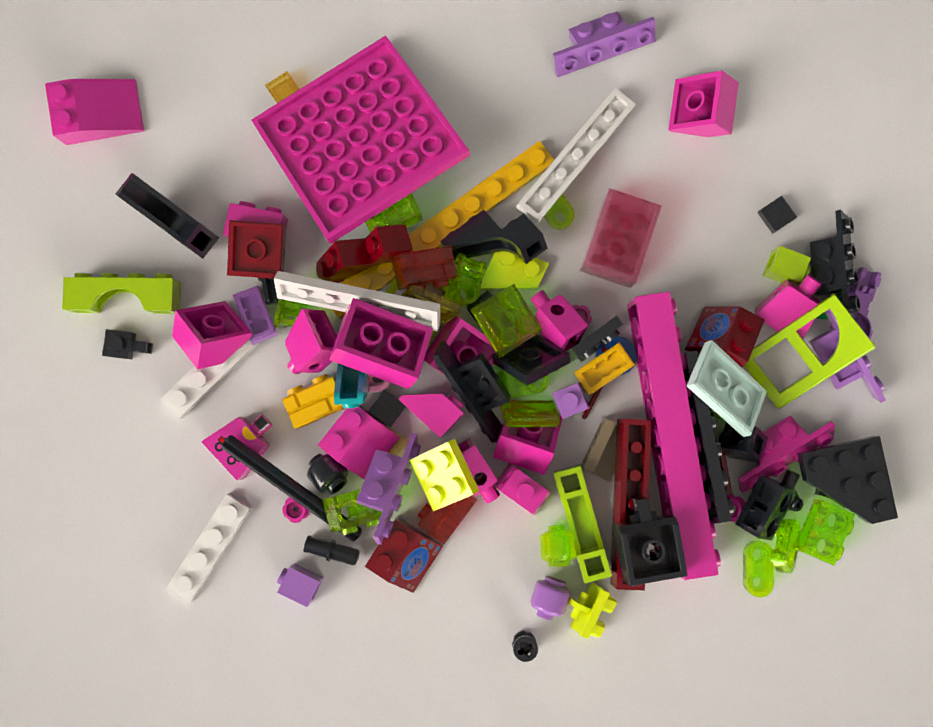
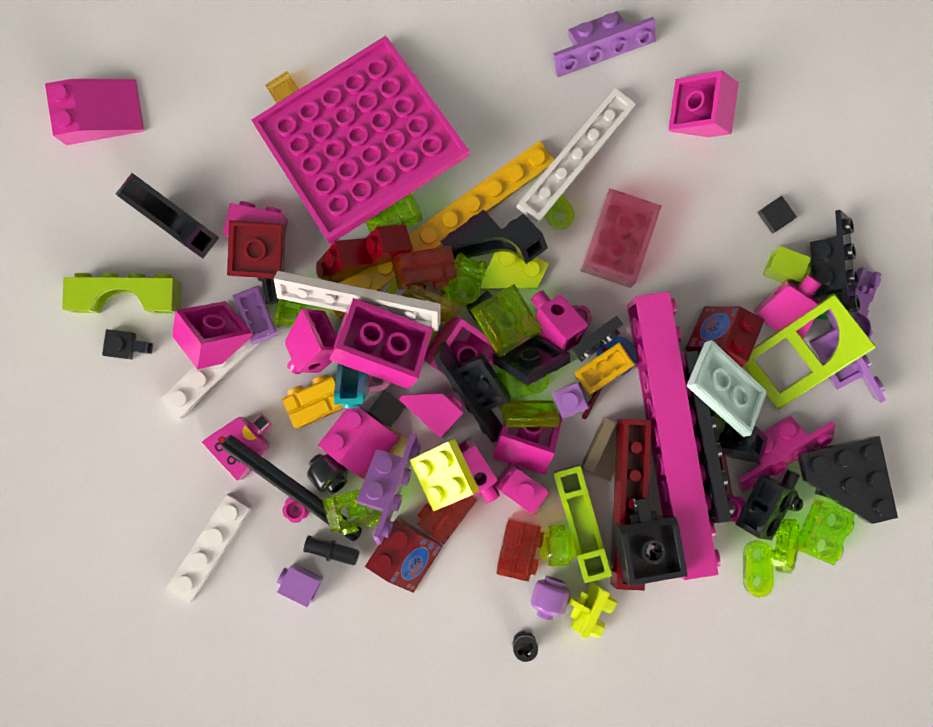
(519, 549): none -> clear red brick

